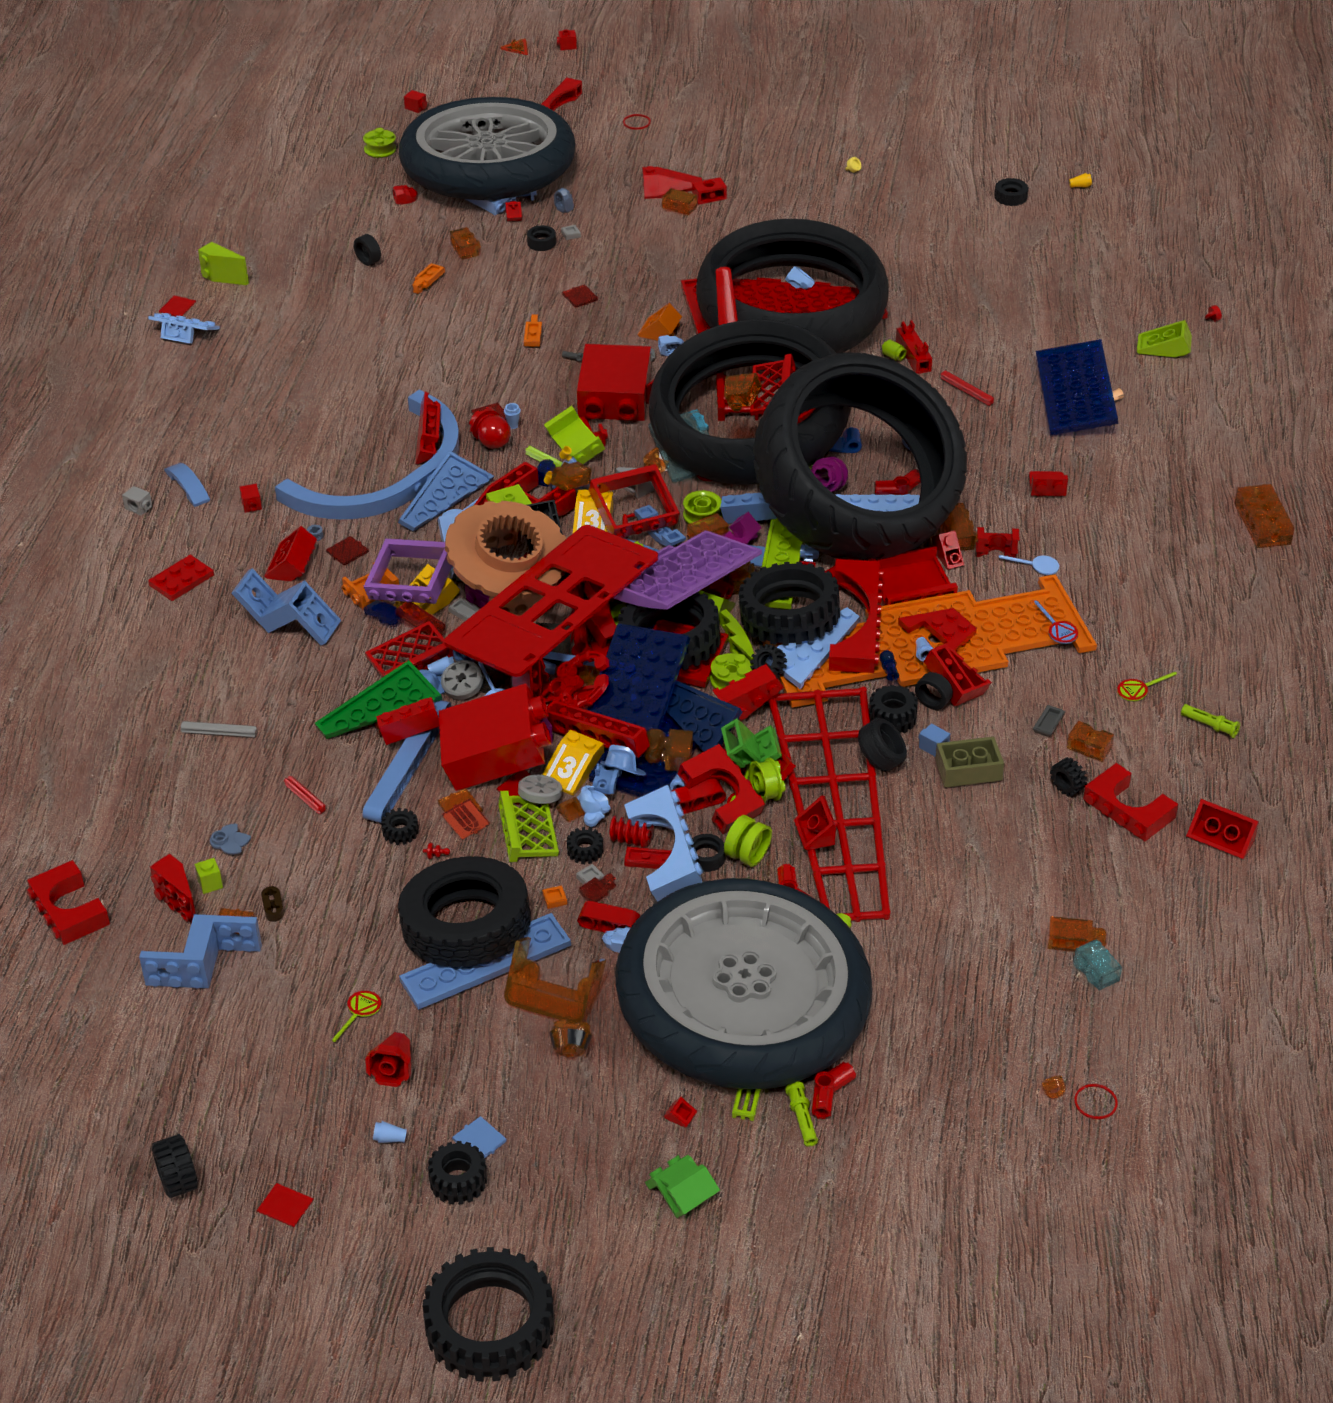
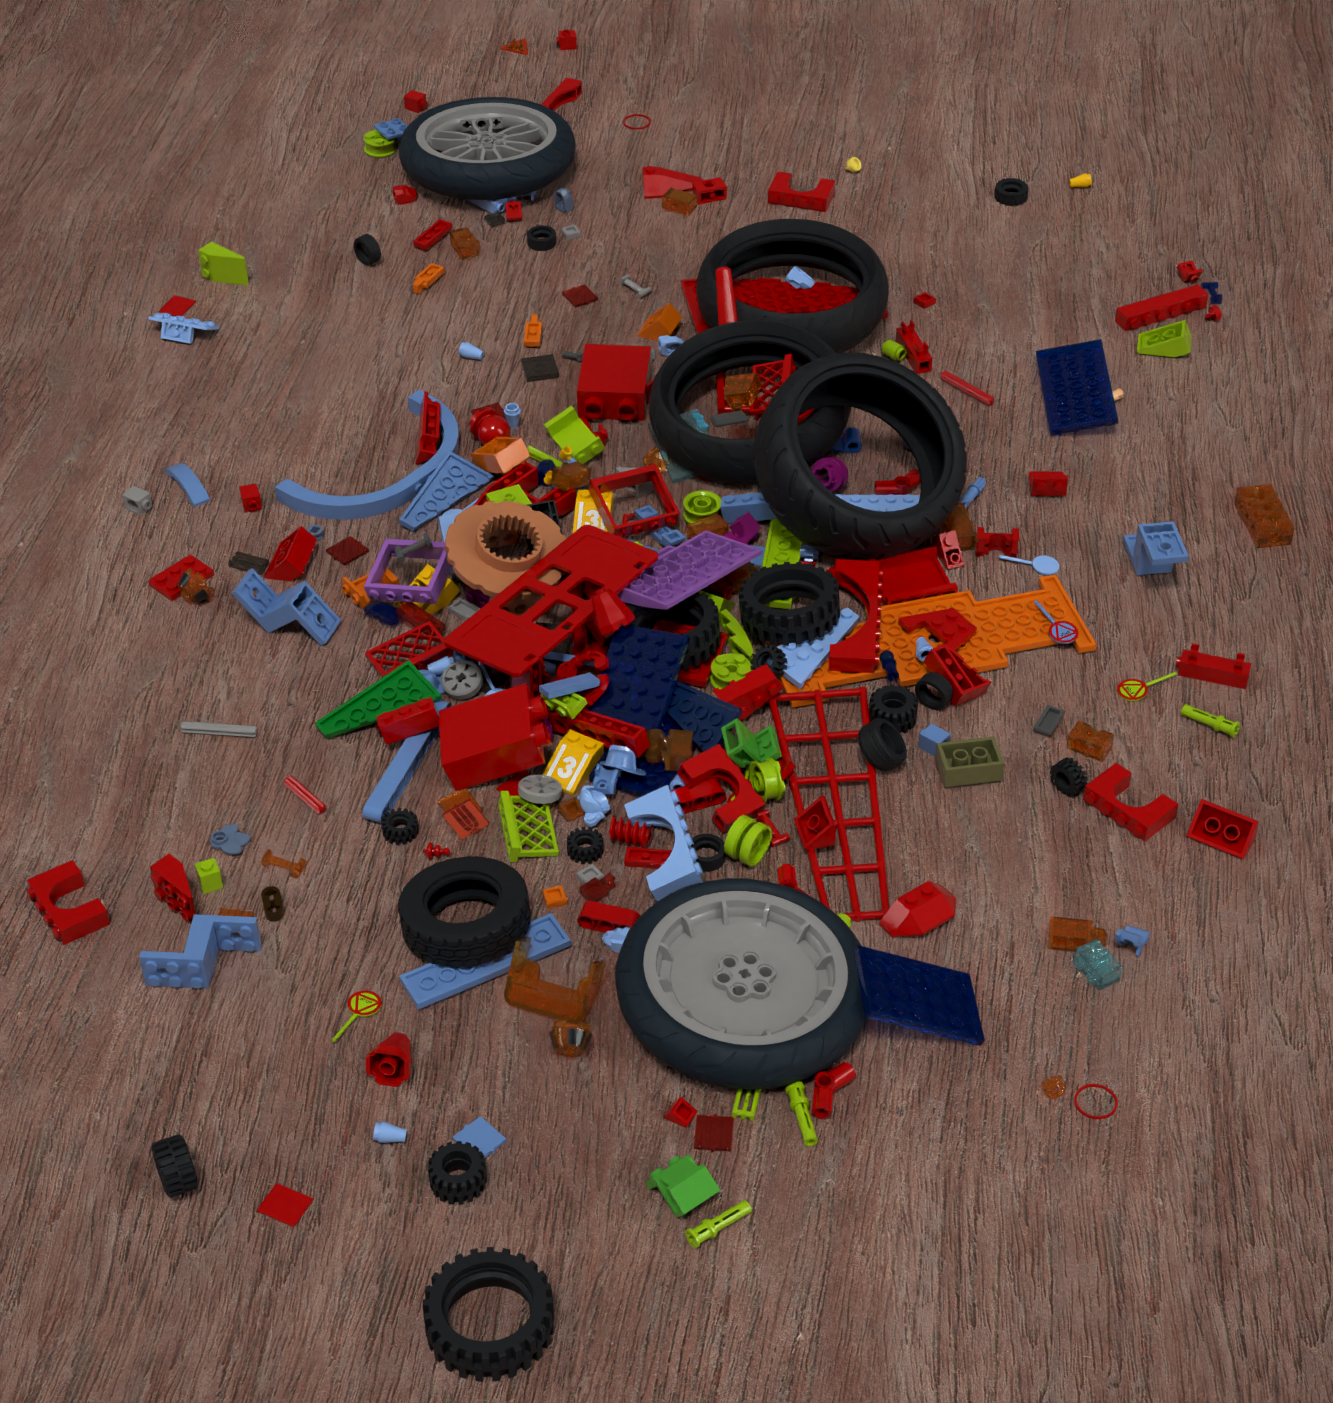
(193, 586): none -> clear orange cone
(246, 562): none -> clear smoke tile
(295, 867): none -> clear orange piece
(391, 129): none -> medium blue bracket
(400, 553): none -> dark grey piece
(432, 234): none -> red plate
(470, 351): none -> light blue cone
(494, 219): none -> clear smoke tile
(501, 454): none -> orange brick
(539, 368): none -> clear smoke tile
(566, 705): none -> lime bracket
(569, 685): none -> medium blue tile
(609, 611): none -> red cone
(625, 280): none -> light grey piece
(709, 1228): none -> lime pin
(713, 1133): none -> clear red piece
(729, 418): none -> dark grey tile
(777, 839): none -> red piece
(816, 199): none -> red arch
(918, 995): none -> clear blue plate
(919, 911): none -> red wedge
(924, 300): none -> red tile
(973, 491): none -> medium blue axle
(1132, 935): none -> medium blue piece
(1155, 548): none -> medium blue bracket
(1161, 307): none -> red brick
(1188, 271): none -> red bracket
(1213, 668): none -> red brick
(1215, 298): none -> clear blue piece

